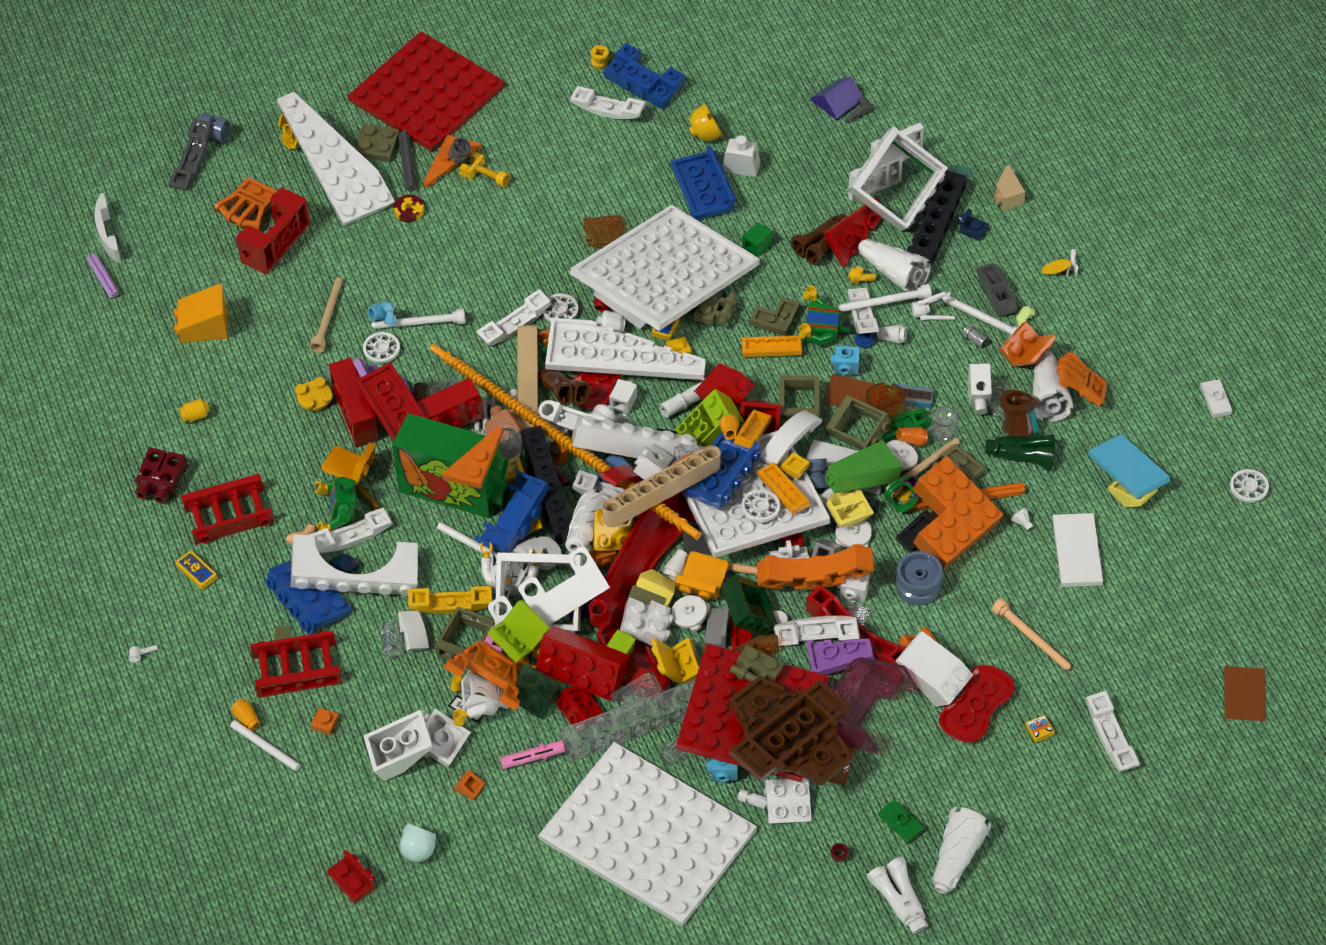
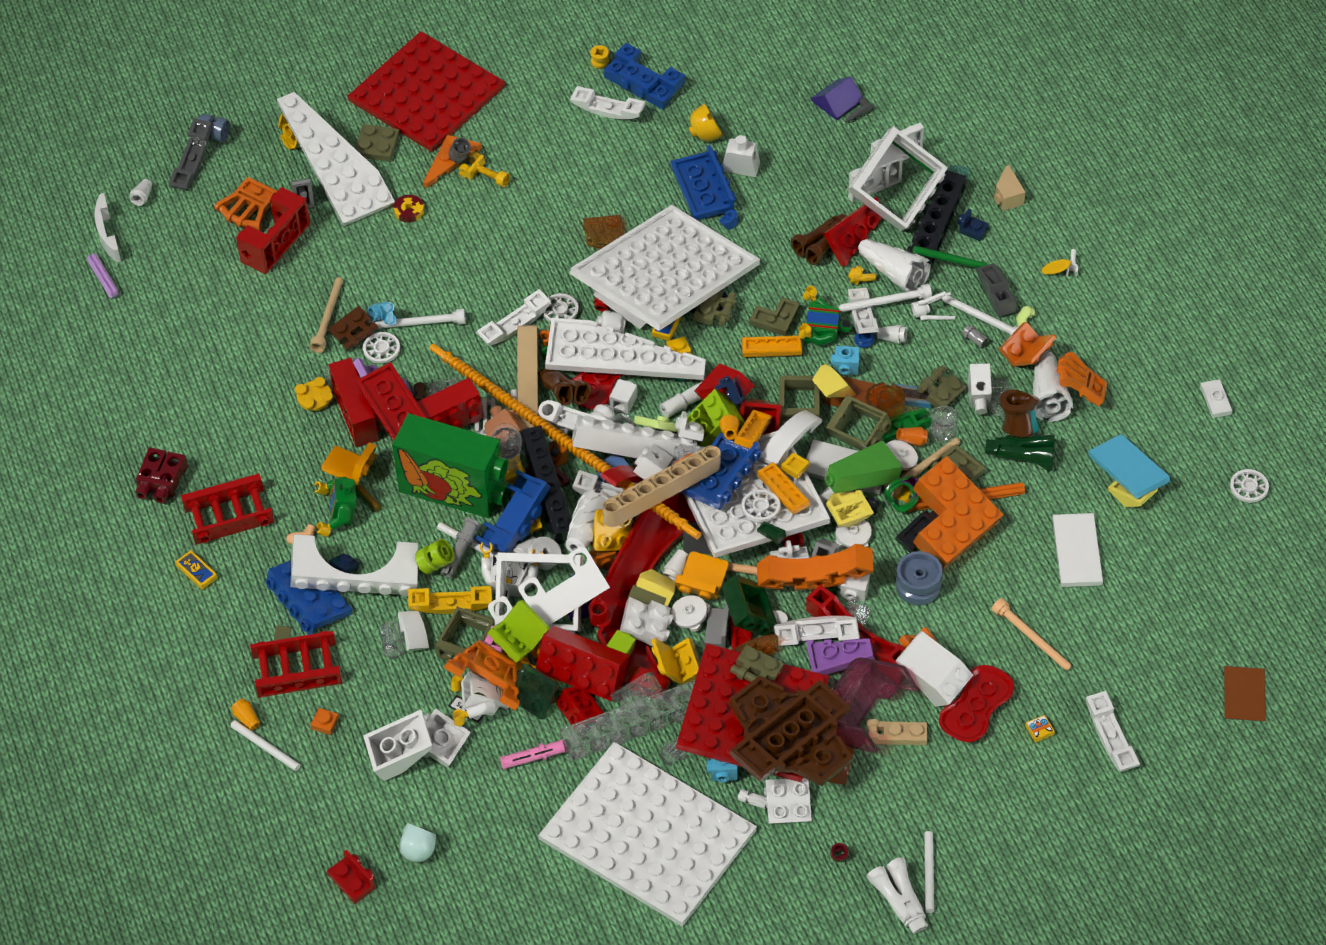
(135, 652): white hand -> none
(141, 192): none -> white cone
(194, 410): yellow brick -> none
(202, 316): light orange slope -> none
(304, 189): none -> light grey slope
(350, 325): none -> reddish brown plate
(353, 534): white slope -> none
(406, 159): dark grey axle -> none
(434, 556): none -> lime wheel
(464, 539): none -> light grey pin
(469, 785): orange slope -> none
(474, 465): orange wing -> none
(659, 423): none -> yellowish green plate
(689, 430): none -> white bracket
(729, 219): none -> blue piece
(733, 390): none -> dark blue bracket
(757, 239): green brick -> none
(771, 532): none -> dark green piece
(817, 472): sand blue wheel -> none
(832, 383): none -> light yellow slope
(898, 732): none -> tan plate
(901, 821): green plate -> none
(929, 872): none -> white bar
(946, 392): none -> olive plate
(948, 257): none -> green bar
(961, 839): white cone -> none
(1021, 517): white rock -> none

